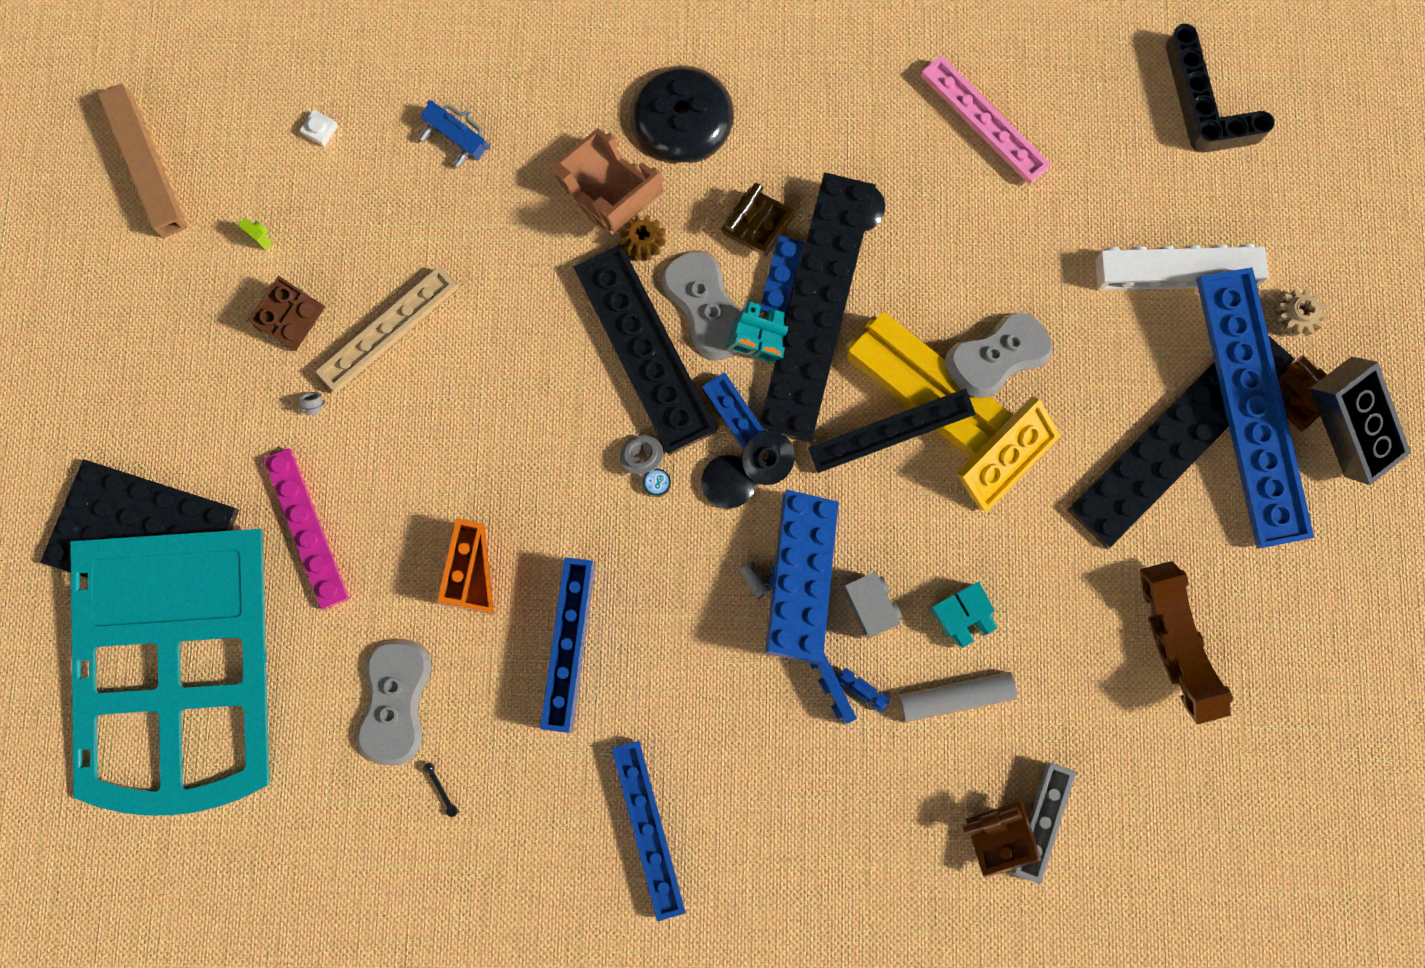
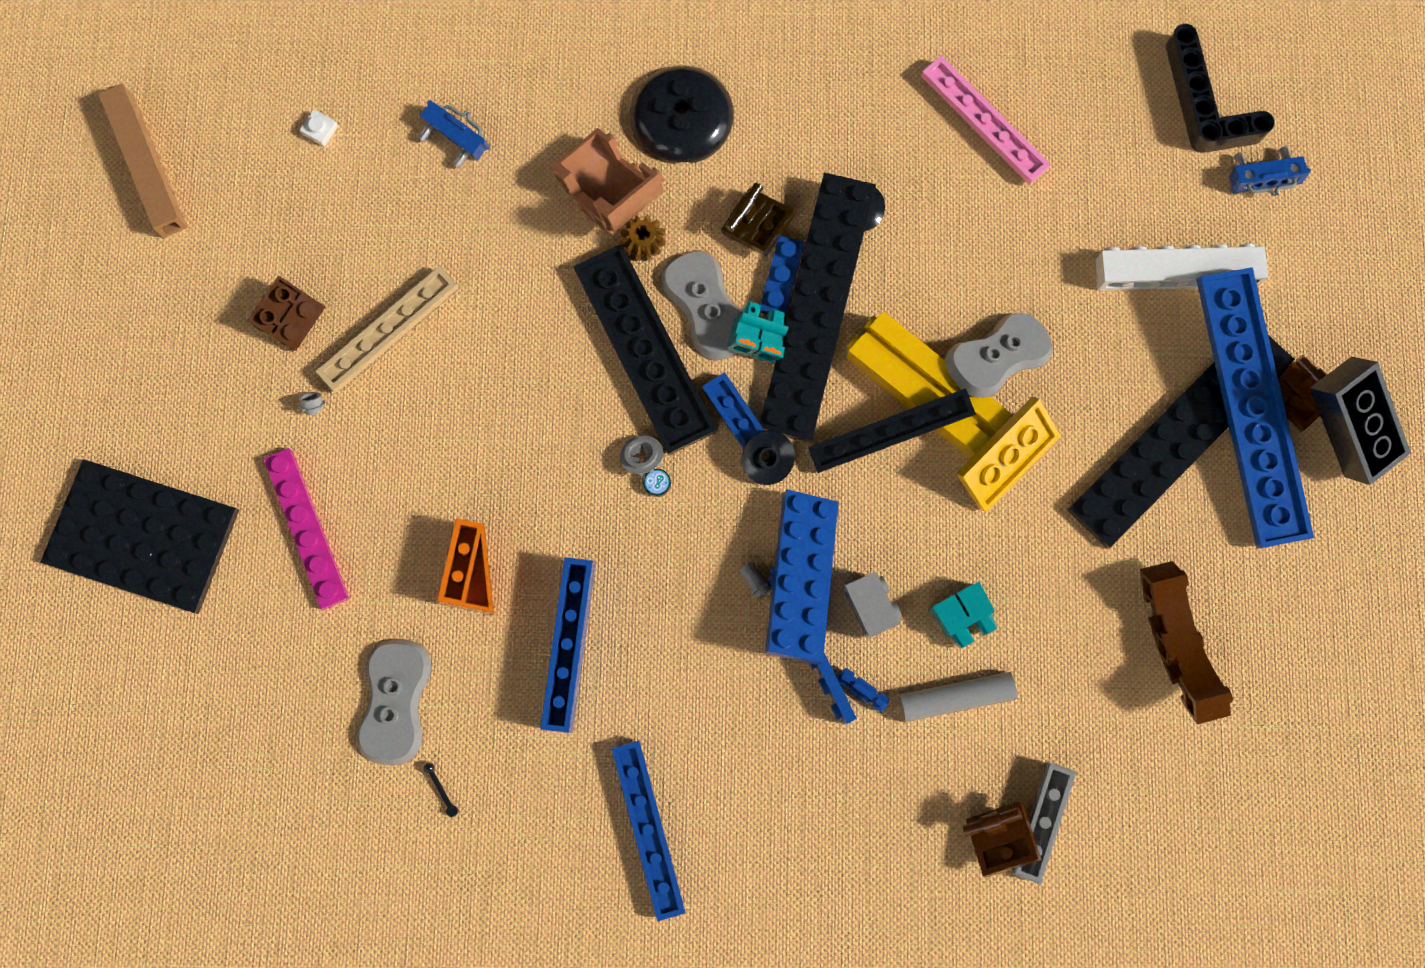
(166, 595): teal door -> none
(256, 232): lime plate -> none
(726, 482): black dish -> none
(1270, 174): none -> blue piece
(1301, 312): tan gear -> none

